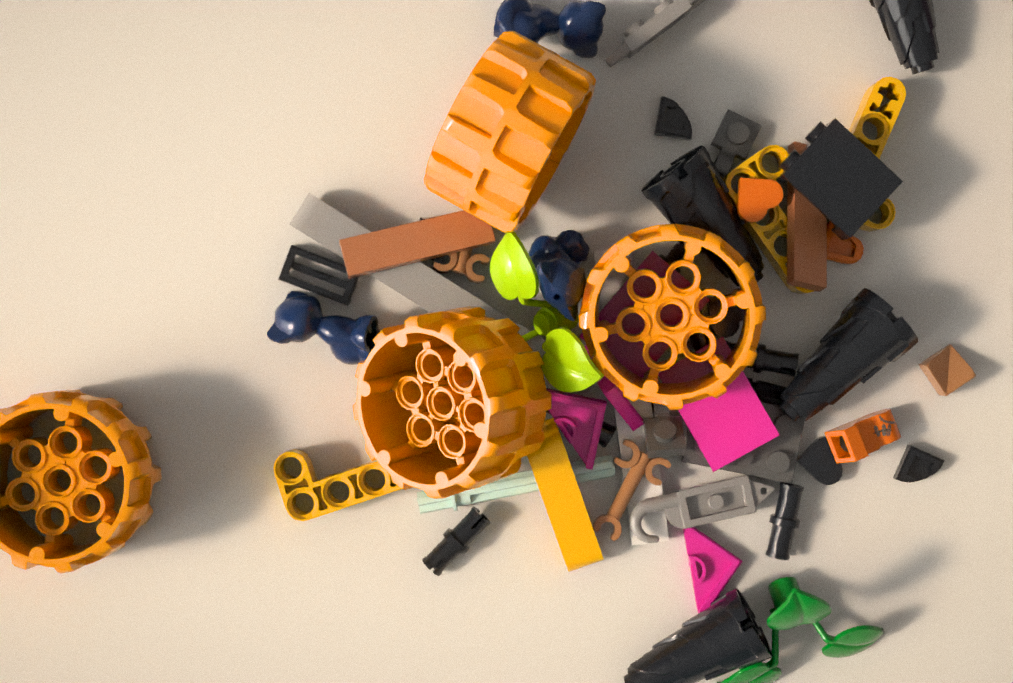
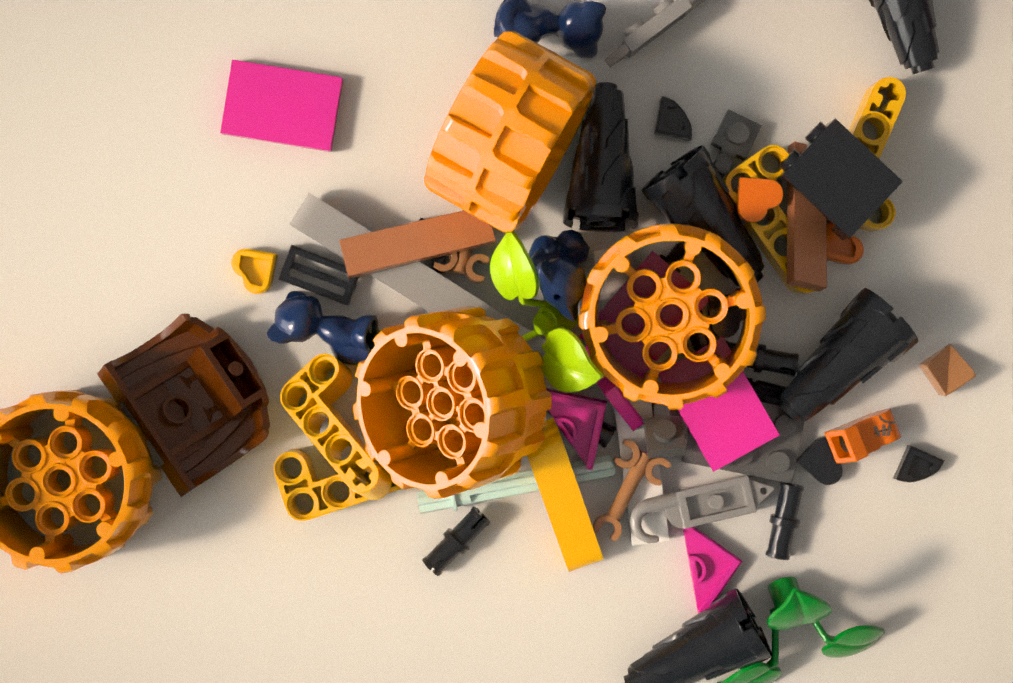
(192, 399): none -> reddish brown piece
(255, 268): none -> yellow tile
(281, 105): none -> dark pink tile
(339, 434): none -> yellow beam
(602, 169): none -> black cone

